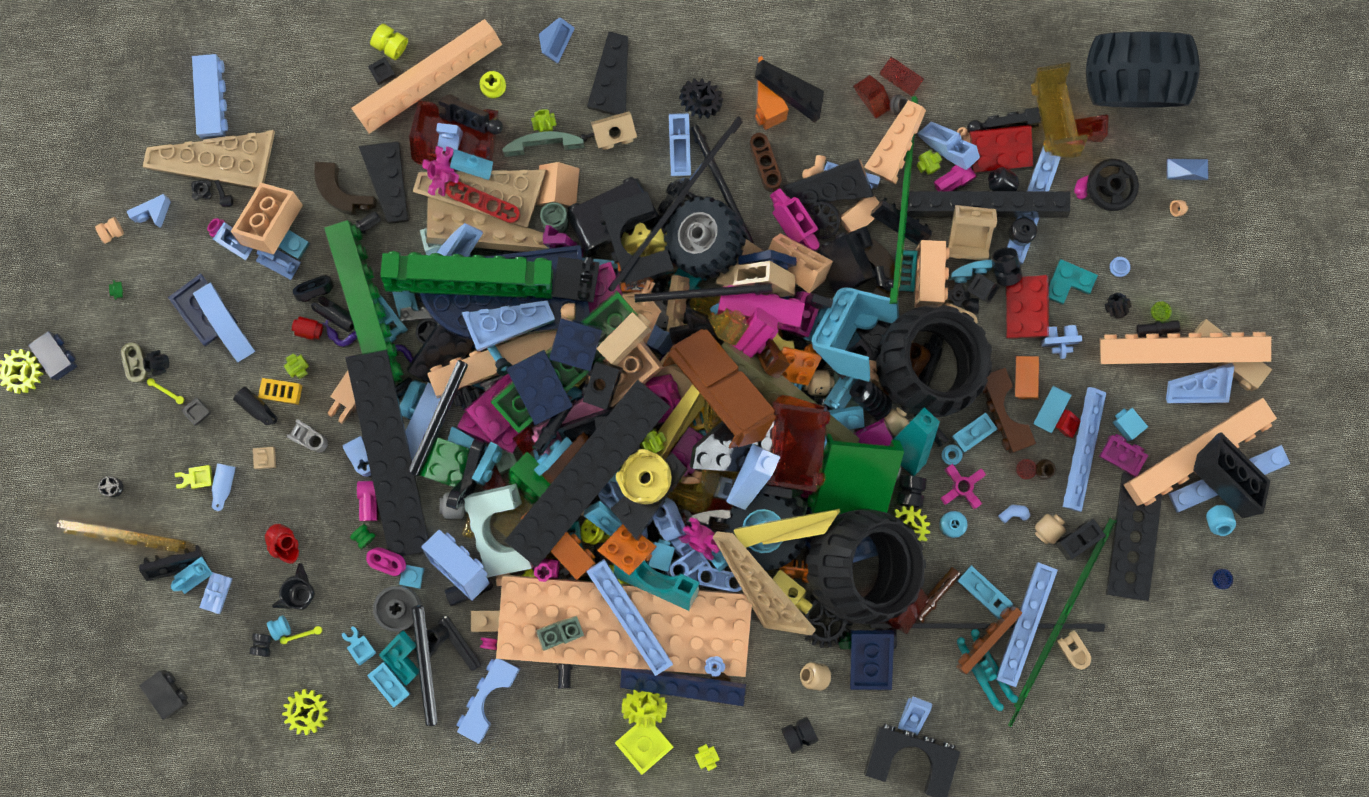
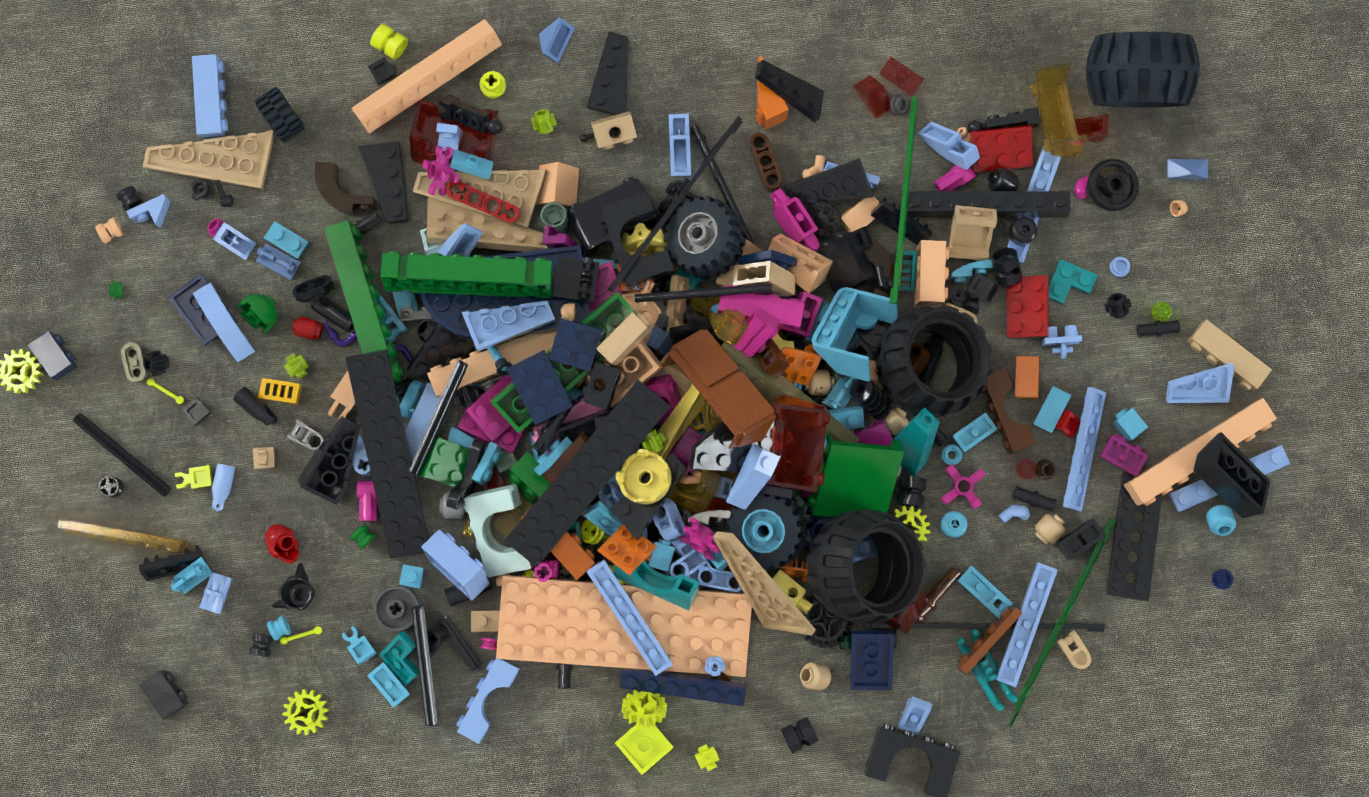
(121, 454): none -> black axle
(129, 198): none -> black wheel
(259, 311): none -> green cylinder
(267, 218): light nougat brick -> none
(279, 114): none -> black wheel
(331, 464): none -> black wedge
(387, 562): dark pink plate -> none
(524, 440): clear red plate -> none
(542, 138): sand green slope -> none
(559, 632): sand green slope -> none
(708, 105): black gear -> none
(786, 528): light yellow wedge -> none
(818, 301): black tile -> none
(892, 149): light nougat wing -> none
(929, 162): lime gear -> none
(1034, 498): none -> black pin
(1185, 349): light nougat brick -> none

